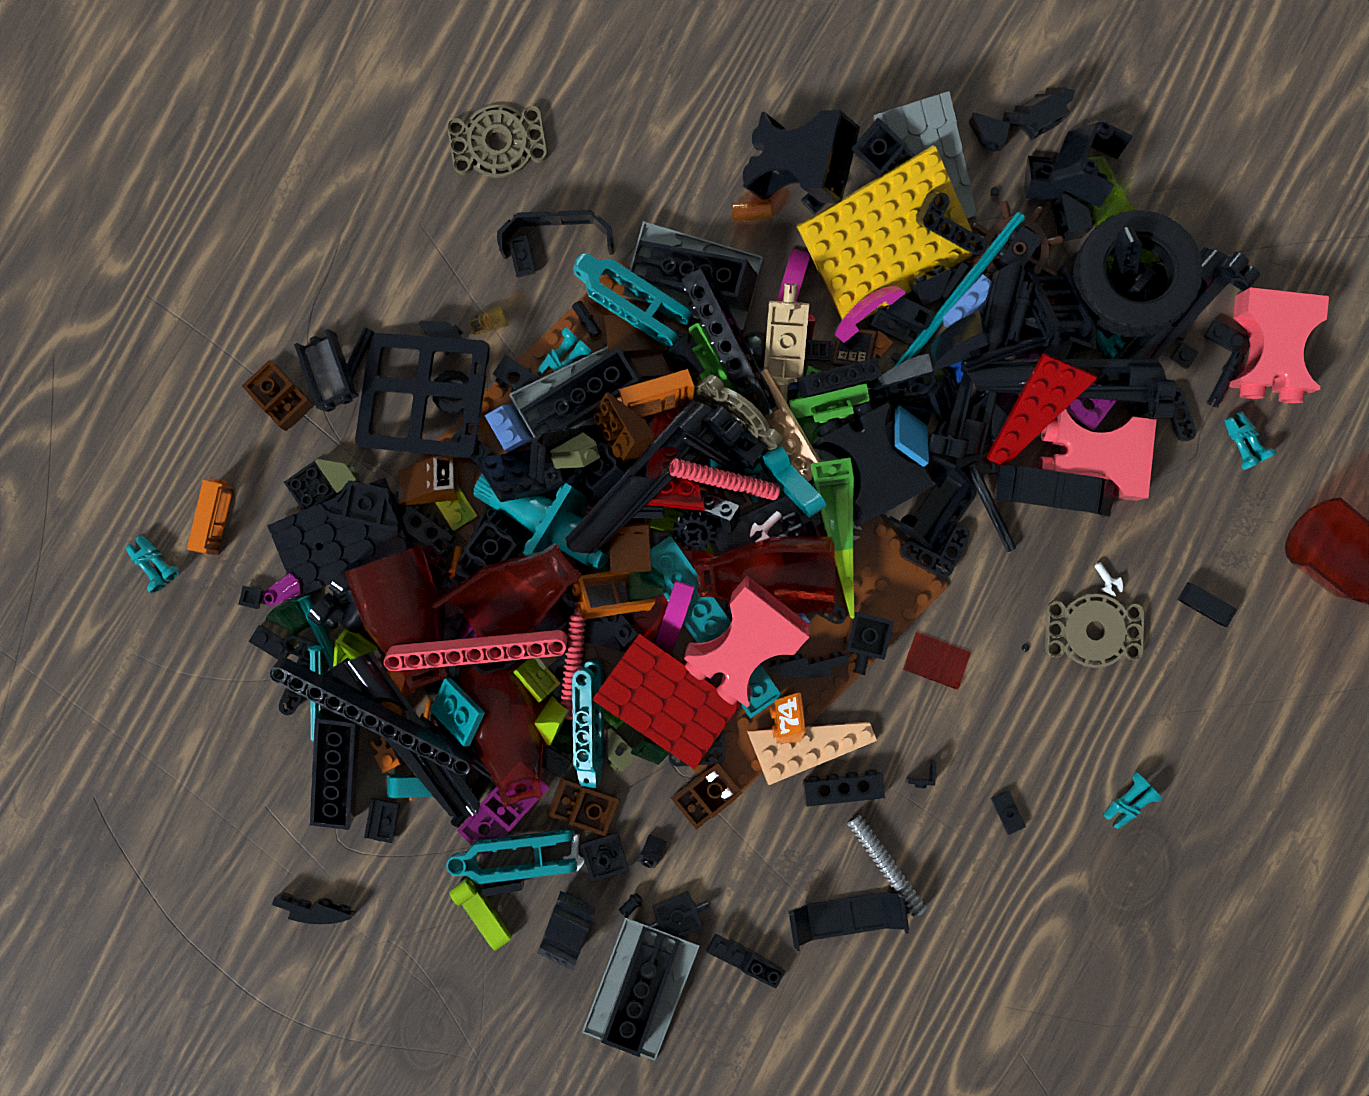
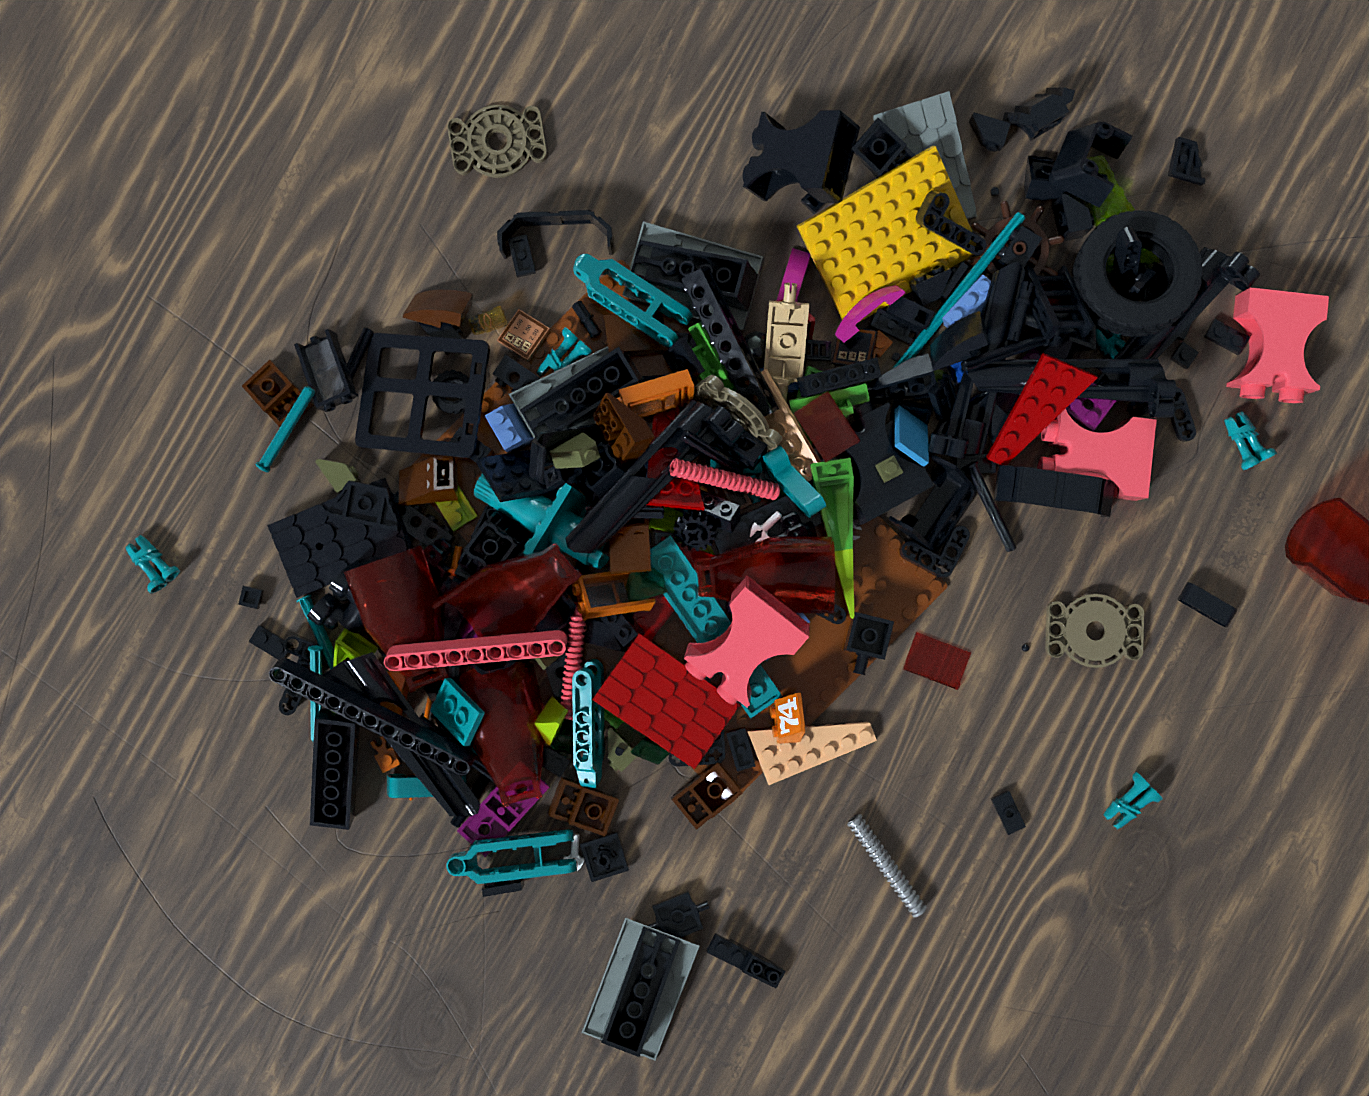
(210, 516): orange door -> none
(283, 590): magenta piece -> none
(285, 429): none -> teal axle
(289, 616): clear green slope -> none
(310, 486): black tile -> none
(320, 913): black slope -> none
(382, 820): black plate -> none
(439, 307): none -> reddish brown slope
(481, 912): lime beam -> none
(523, 335): none -> tile
(535, 679): lime plate -> none
(566, 930): black slope -> none
(633, 902): black pin -> none
(652, 851): black bracket -> none
(674, 616): dark pink slope -> none
(740, 749): none -> black plate
(751, 210): clear orange pin -> none
(800, 668): black slope -> none
(826, 426): none -> clear red piece
(848, 917): black windscreen -> none
(874, 790): black brick -> none
(889, 469): none -> olive plate
(922, 783): black bracket -> none
(1109, 580): white bar -> none
(1186, 162): none -> black wing
(1229, 370): black pin -> none

